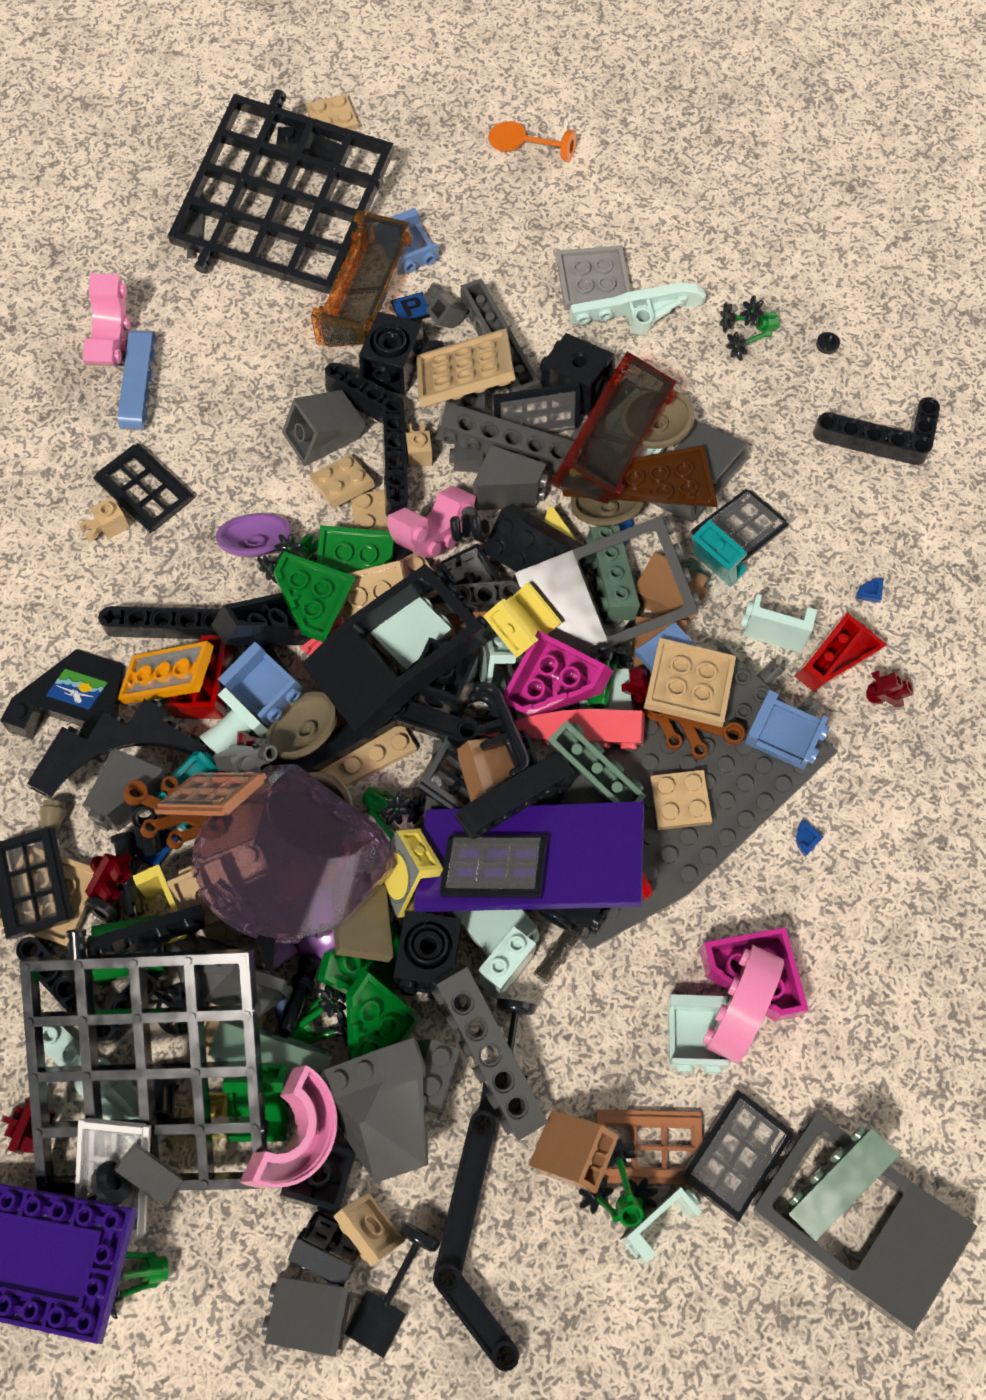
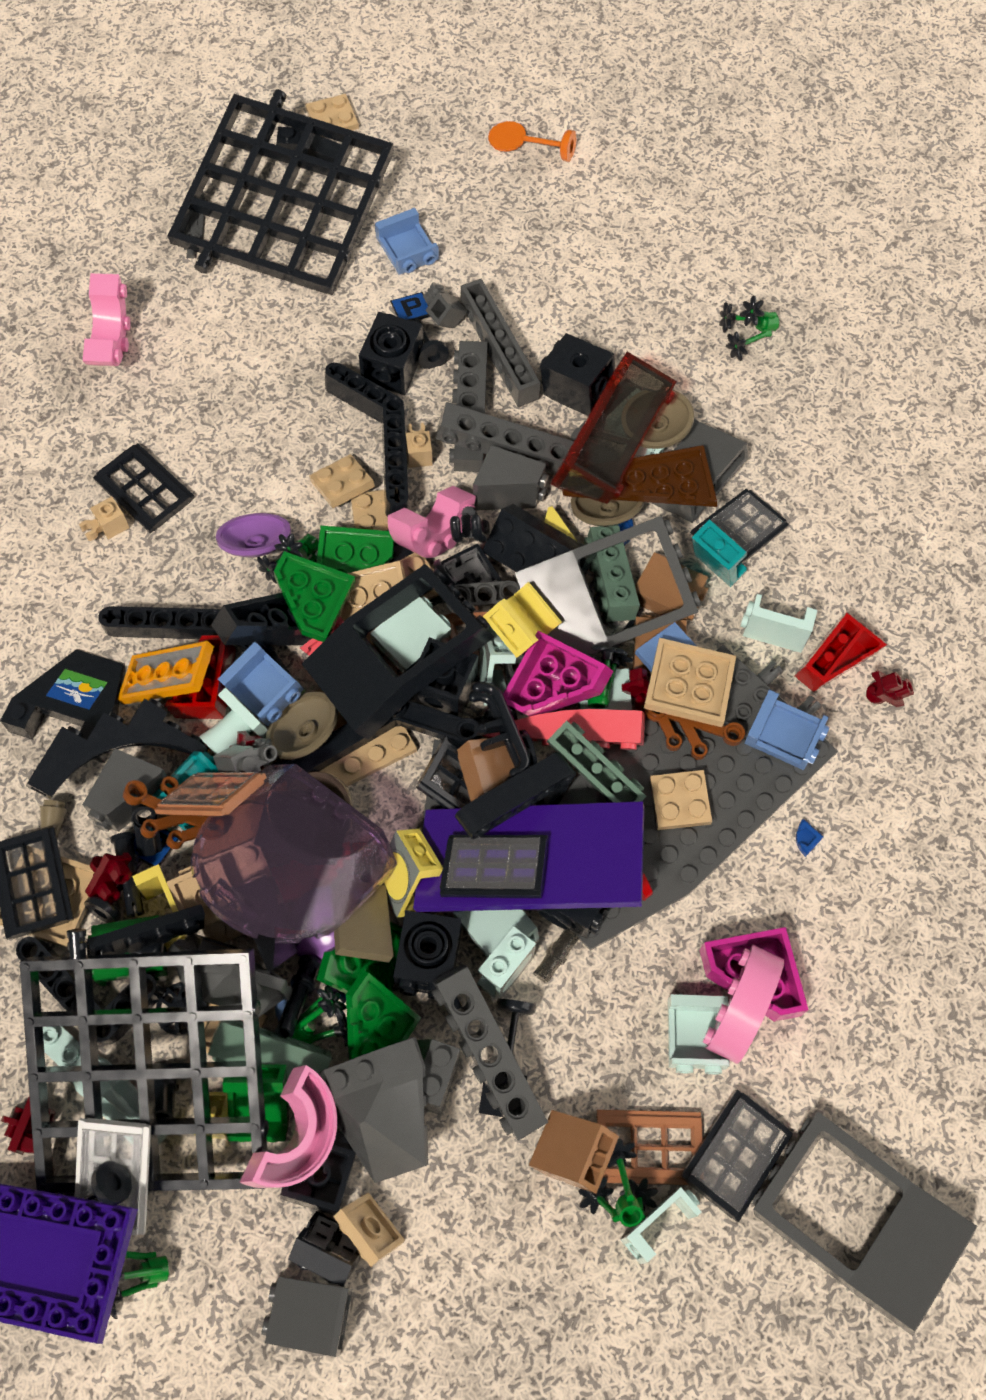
(135, 380): medium blue beam -> none
(148, 1173): dark grey tile -> none
(321, 425): dark grey slope -> none
(362, 280): windscreen -> none
(376, 1319): black piece -> none
(392, 806): plant -> none
(456, 1240): black piece -> none
(464, 368): tan plate -> none
(543, 409): clear piece -> none
(591, 274): light grey plate -> none
(639, 305): light aqua piece -> none
(828, 343): black tile -> none
(842, 1181): sand green brick -> none
(871, 590): blue tile -> none
(881, 440): black beam -> none

